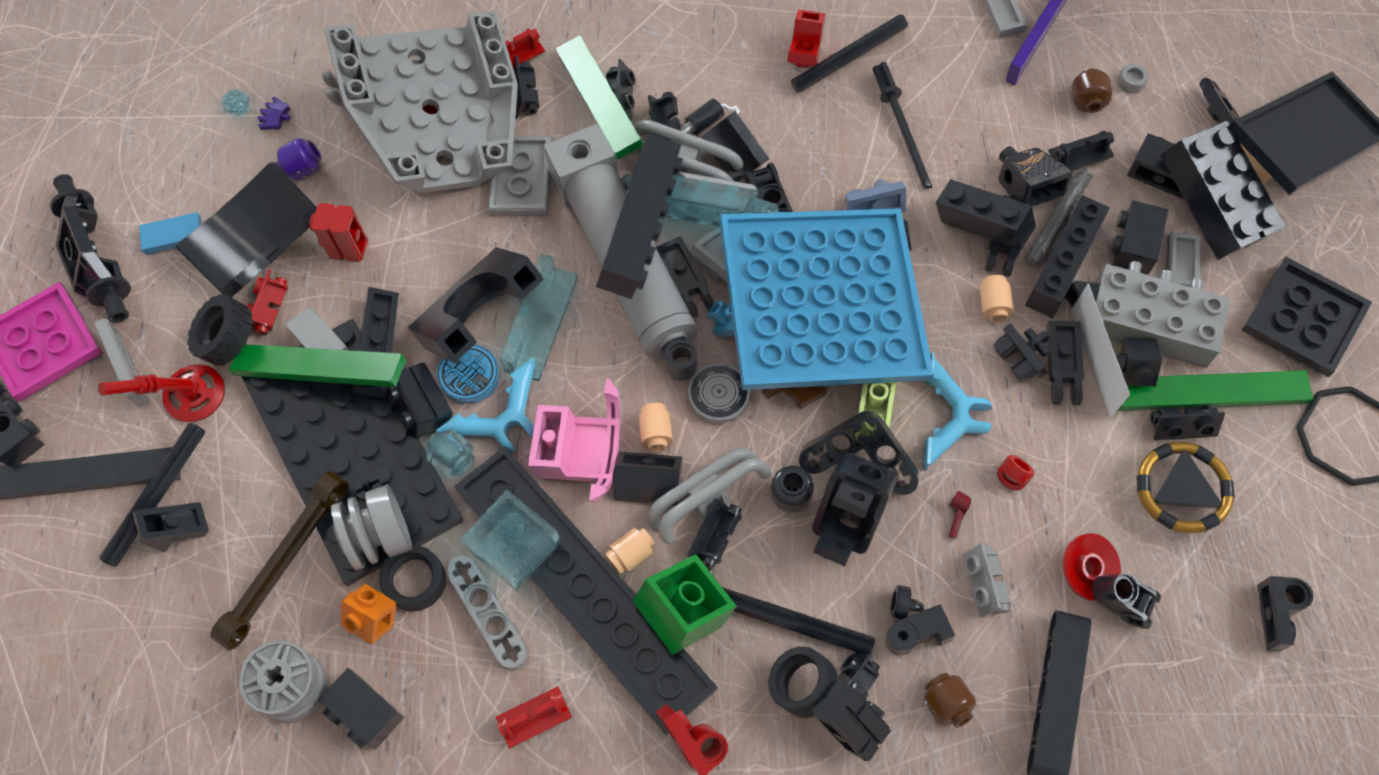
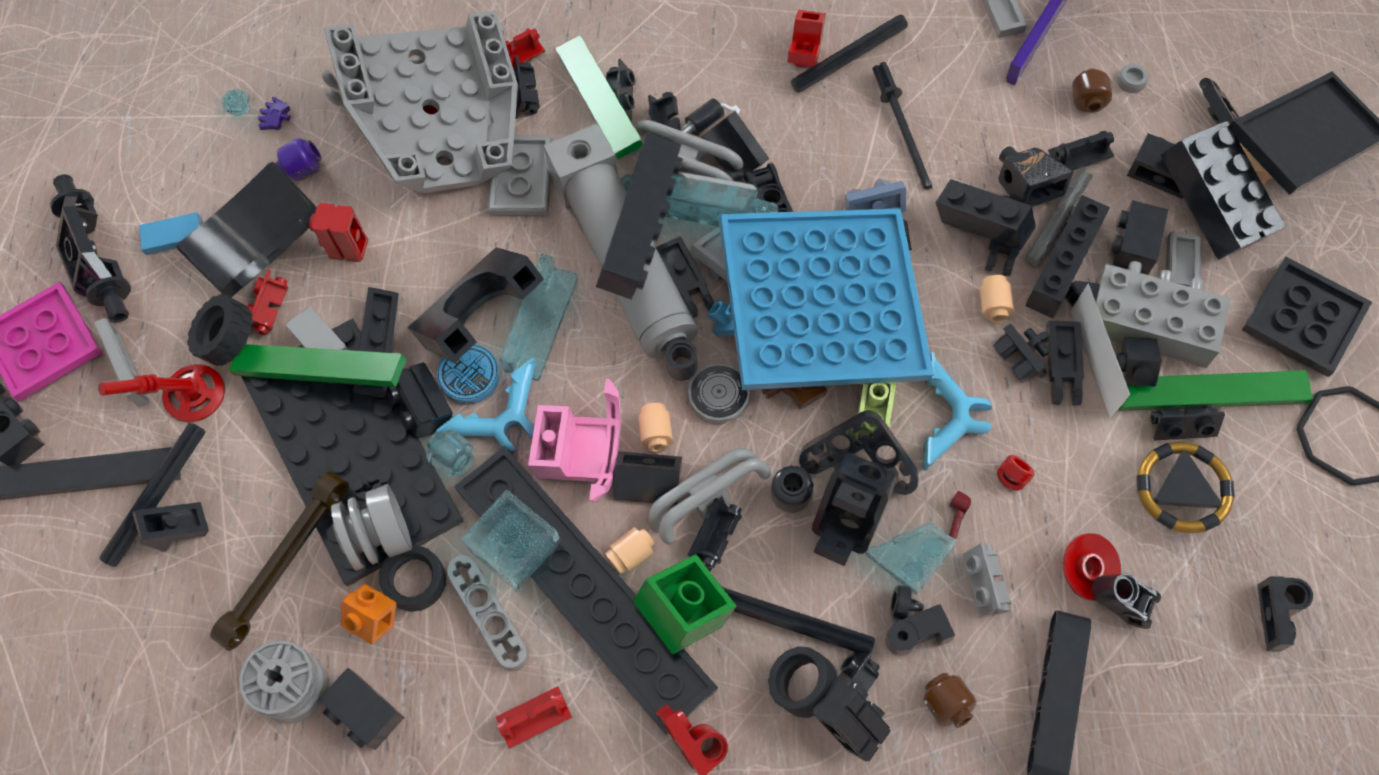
(913, 555): none -> clear light blue wing

